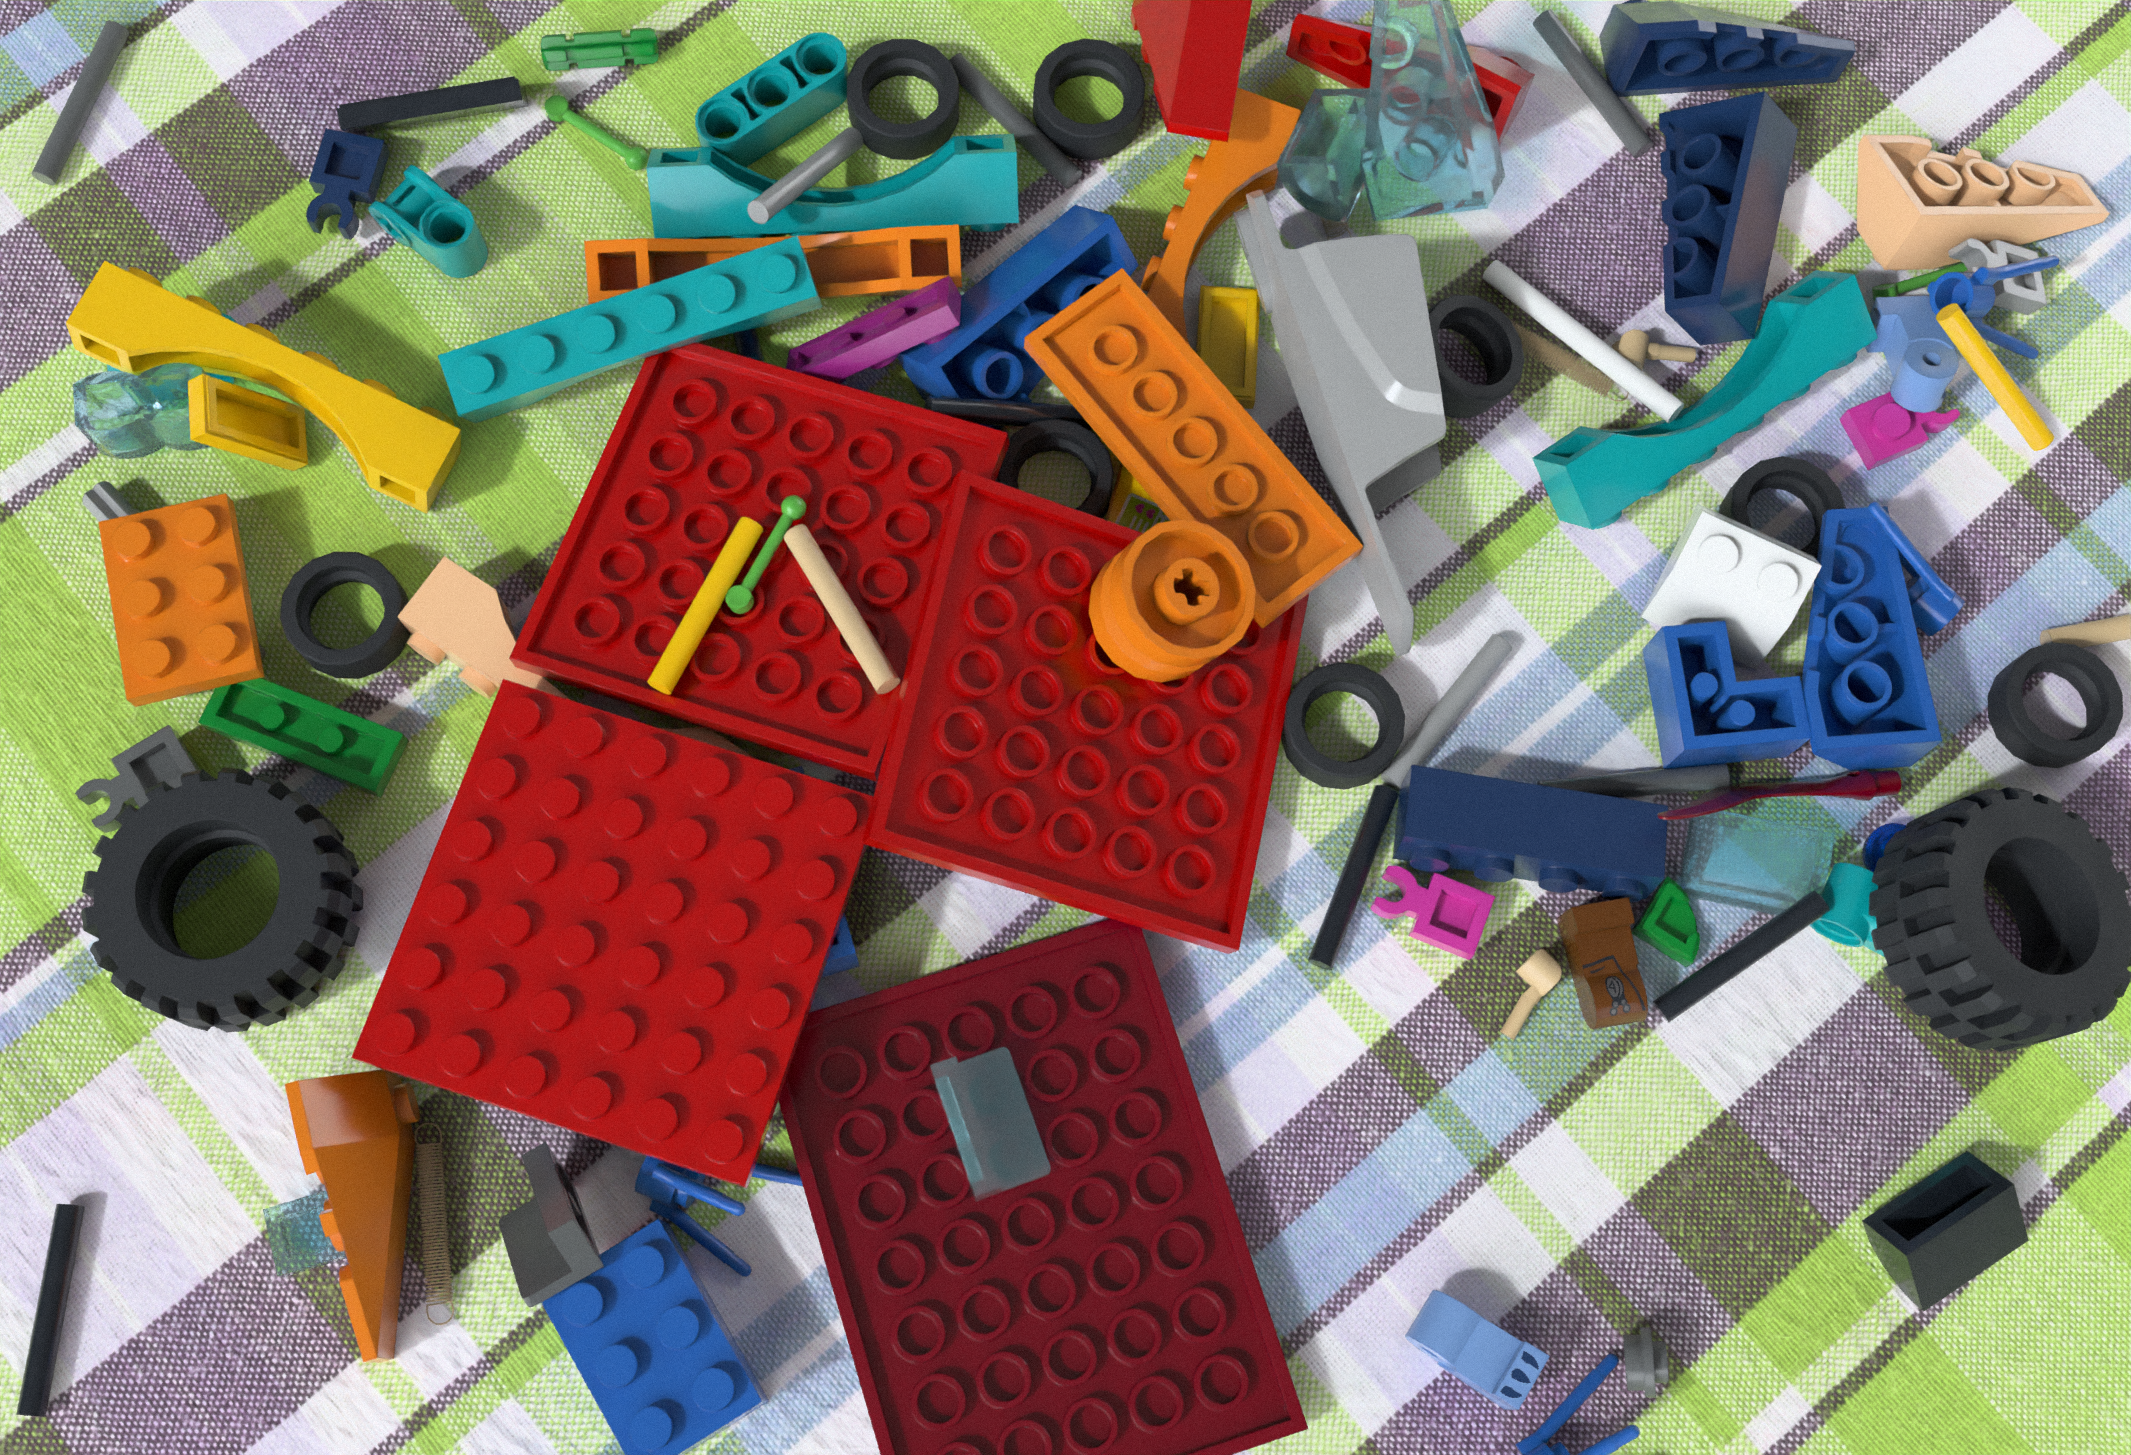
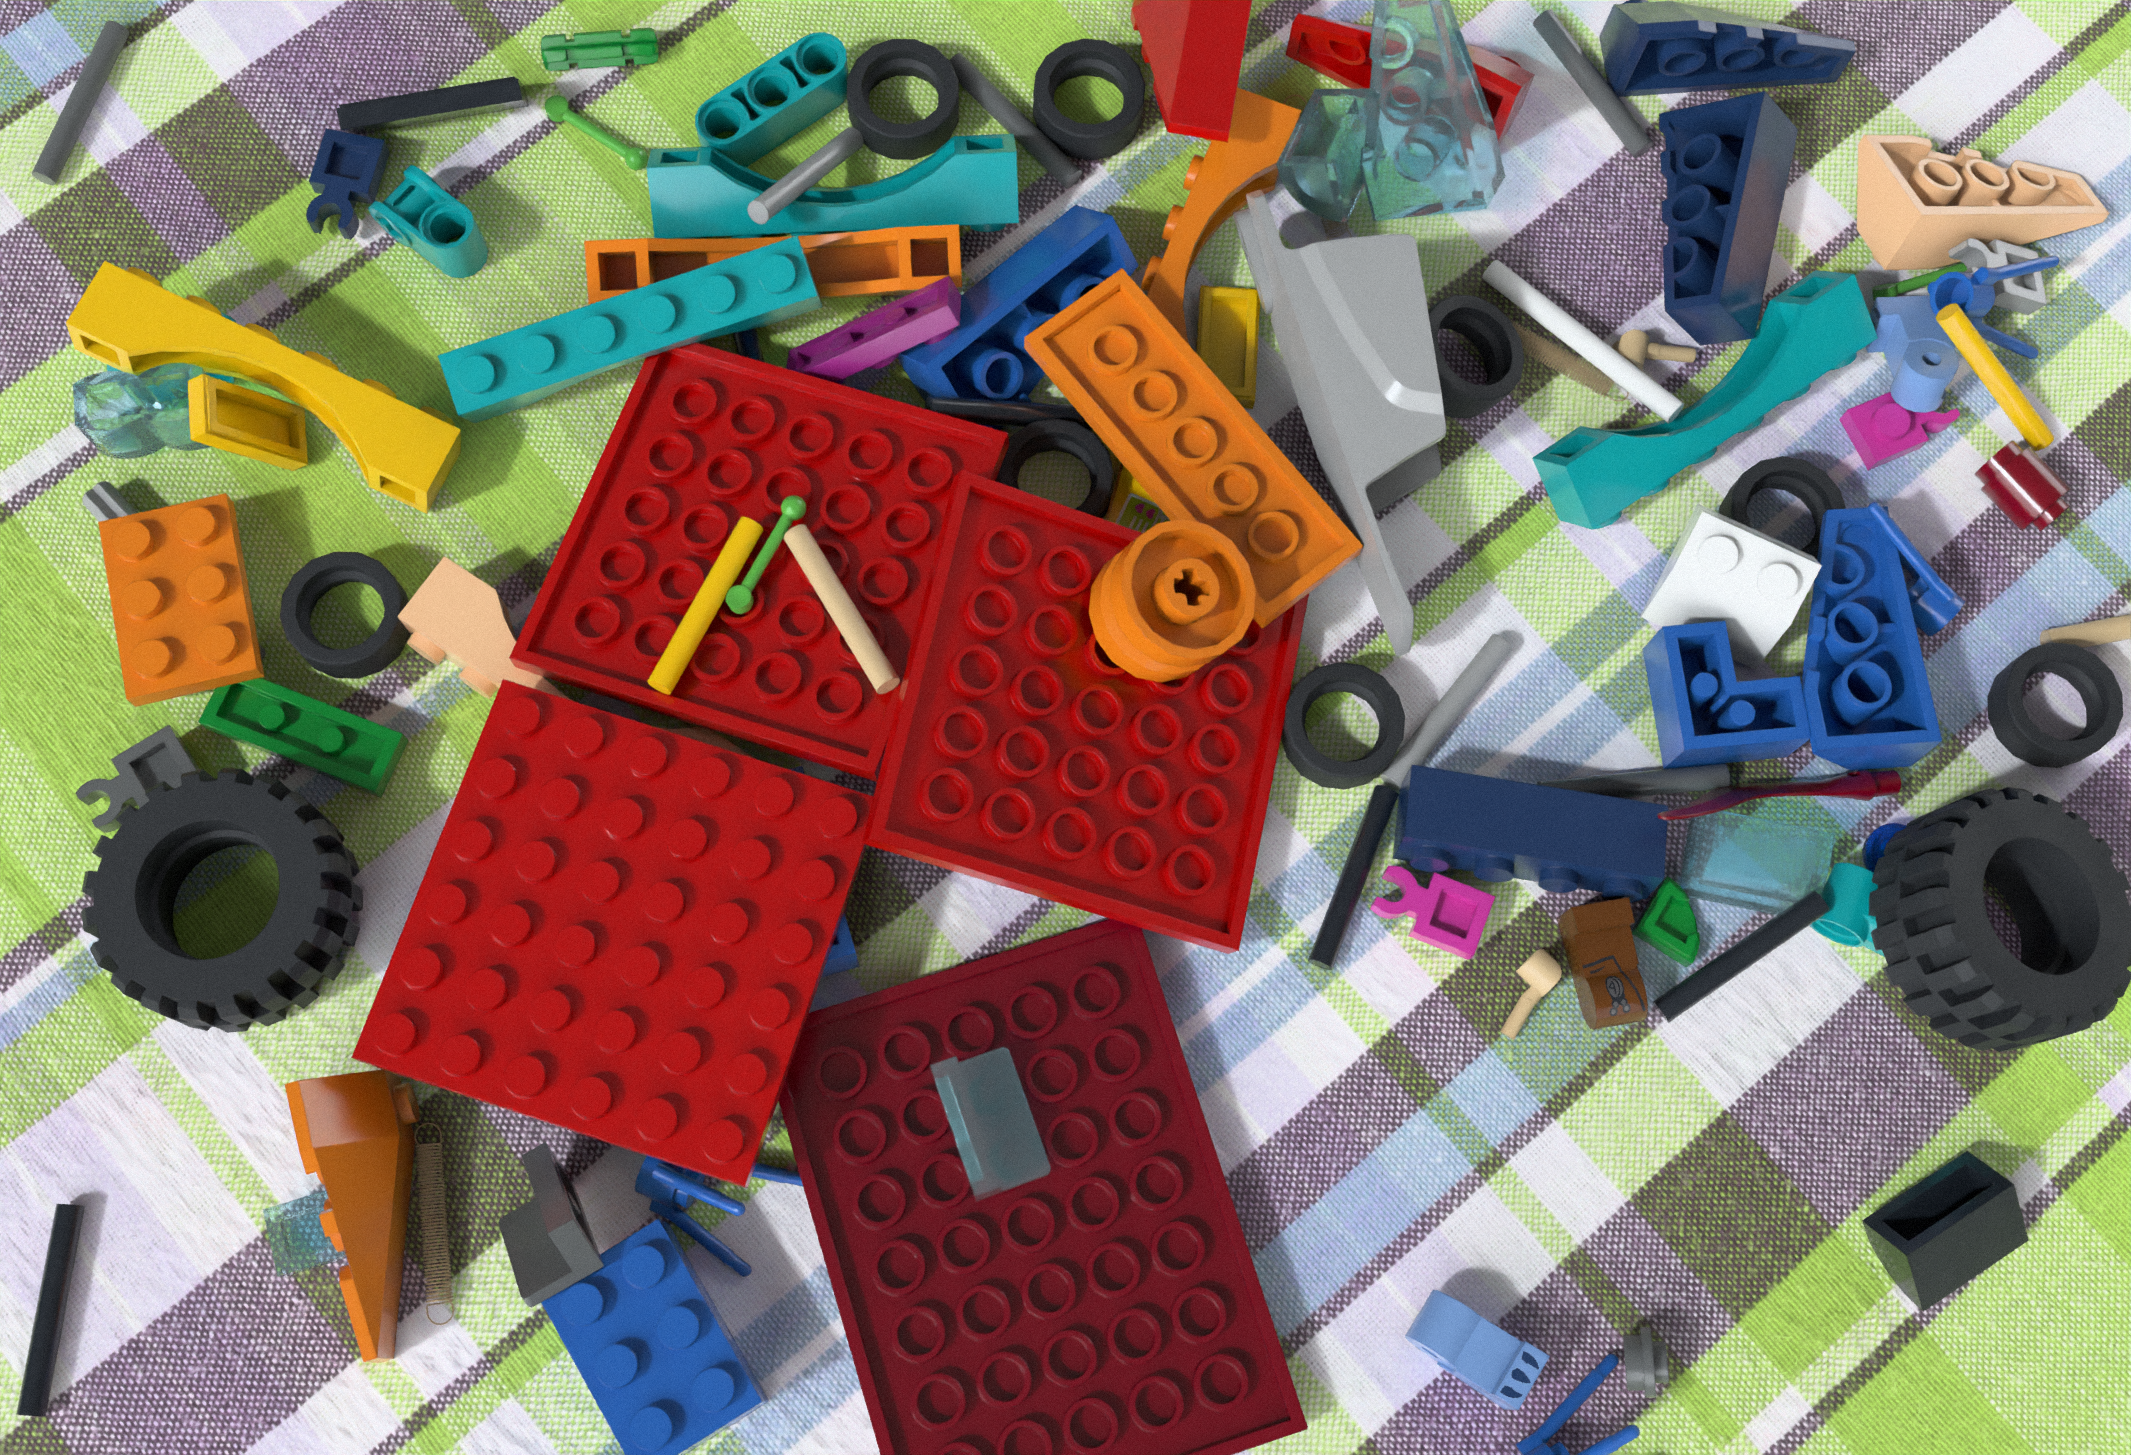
(2023, 487): none -> dark red brick

